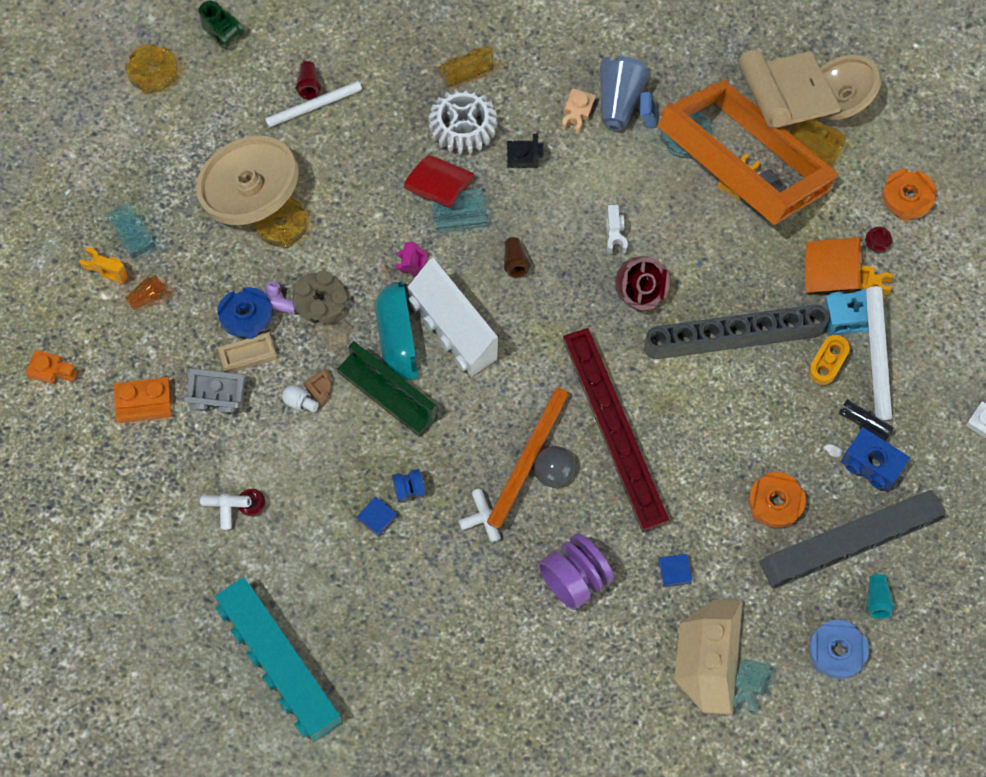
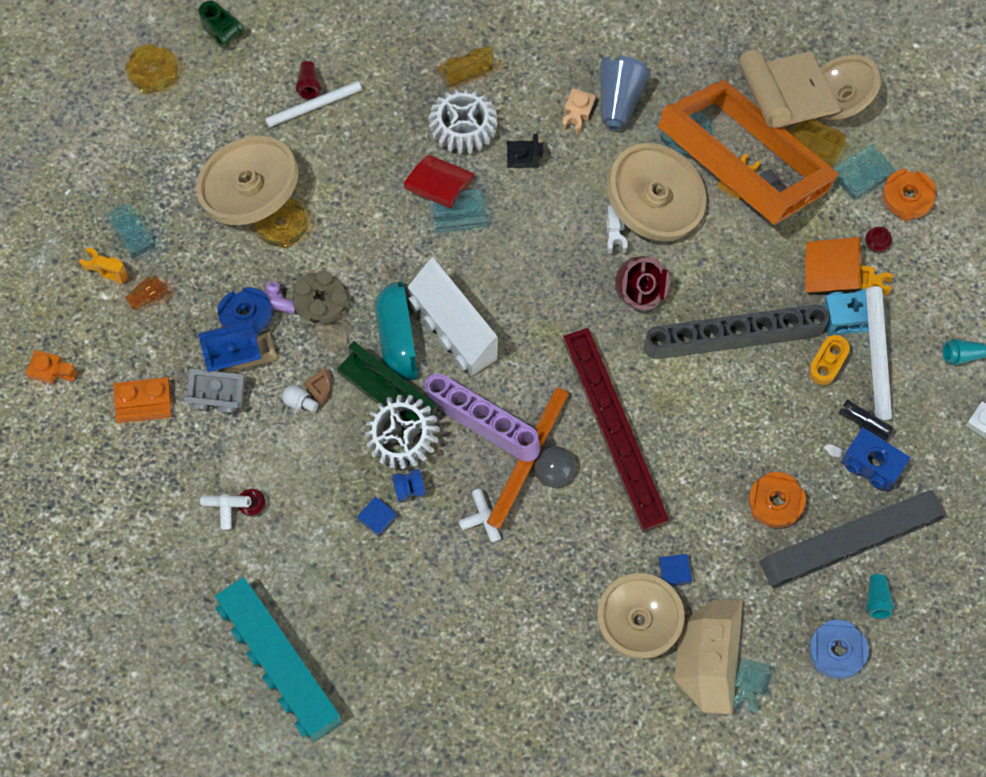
(229, 346): none -> blue hinge
(391, 435): none -> white gear
(412, 258): dark pink tile -> none
(488, 427): none -> lavender beam
(515, 258): reddish brown cone -> none
(575, 571): medium lavender wheel -> none
(646, 598): none -> tan dish
(648, 109): medium blue tile -> none
(656, 192): none -> tan dish
(863, 172): none -> clear light blue plate
(963, 351): none -> teal cone

